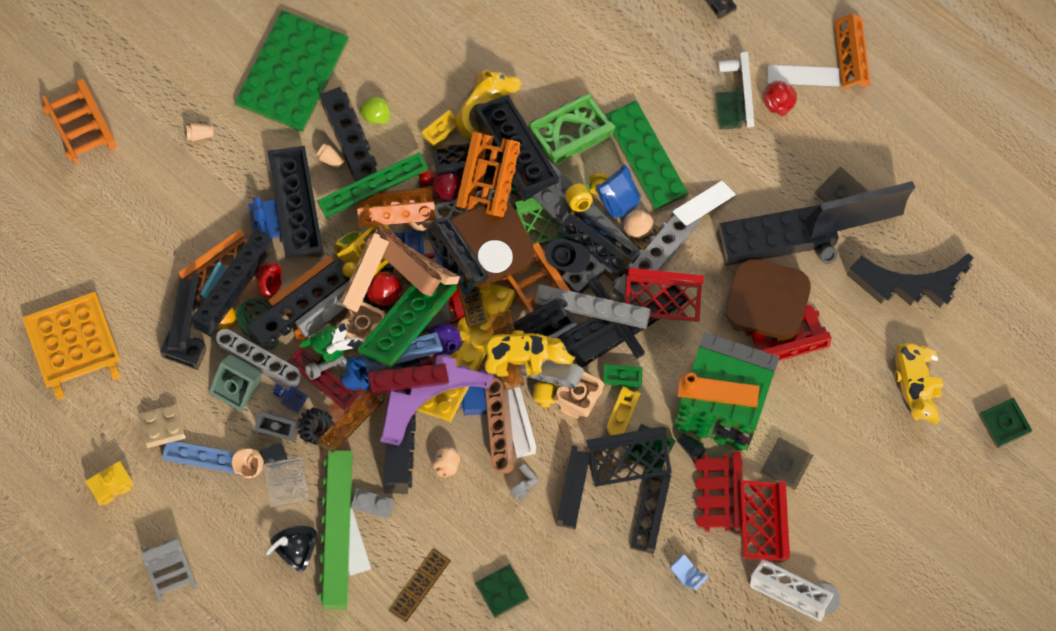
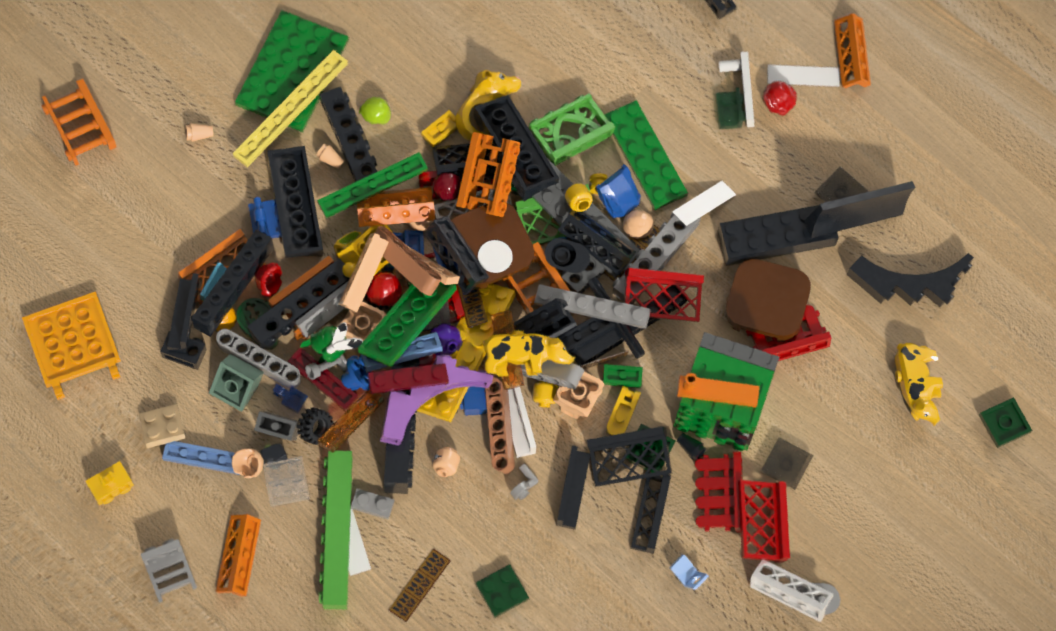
(242, 555): none -> orange fence
(290, 108): none -> light yellow plate
(294, 546): black hat -> none
(611, 358): none -> sticker
(827, 253): dark grey tile -> none

